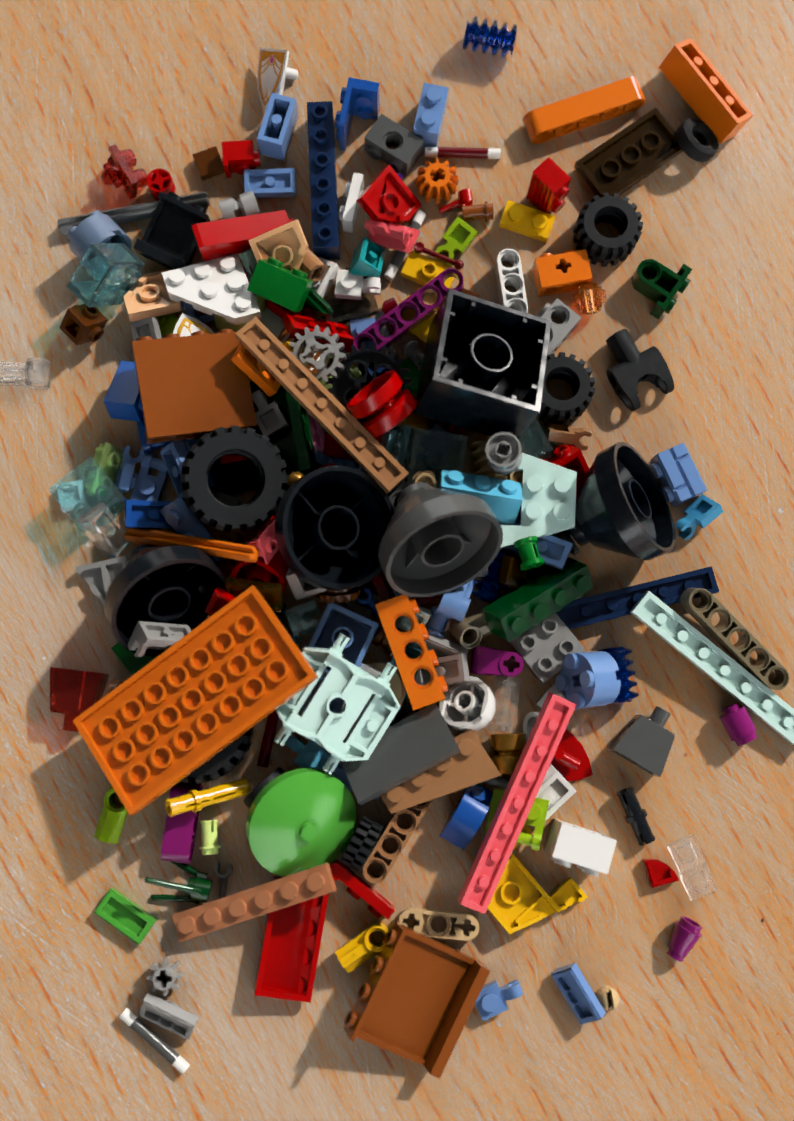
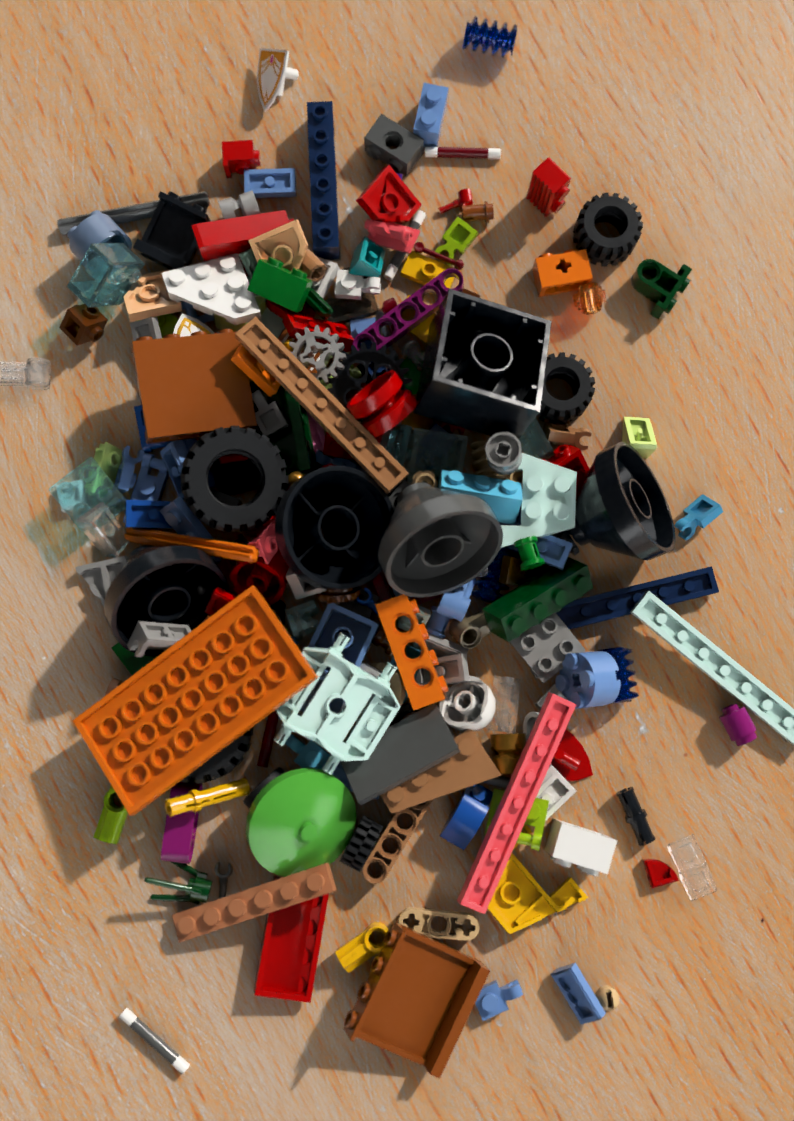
(74, 692): clear red torso -> none
(119, 173): clear red hips -> none
(123, 394): blue brick -> none
(125, 915): bright green tile -> none
(157, 179): red wheel -> none
(160, 981): light grey gear -> none
(168, 1015): light grey plate -> none
(209, 163): reddish brown tile -> none
(209, 837): yellowish green pin -> none
(270, 591): plate -> none
(277, 126): medium blue brick -> none
(349, 212): white plate -> none
(358, 99): blue bracket -> none
(360, 889): red plate -> none
(437, 180): orange gear -> none
(490, 662): magenta piece -> none
(510, 277): white beam -> none
(527, 221): yellow plate -> none
(559, 332): light grey brick -> none
(584, 110): orange beam -> none
(629, 155): dark brown plate -> none
(634, 368): black connector -> none
(640, 435): none -> yellowish green slope
(646, 742): dark grey torso -> none
(678, 475): medium blue brick -> none
(684, 937): magenta cone -> none
(697, 151): black tyre -> none
(705, 90): orange brick -> none
(746, 642): dark tan beam -> none

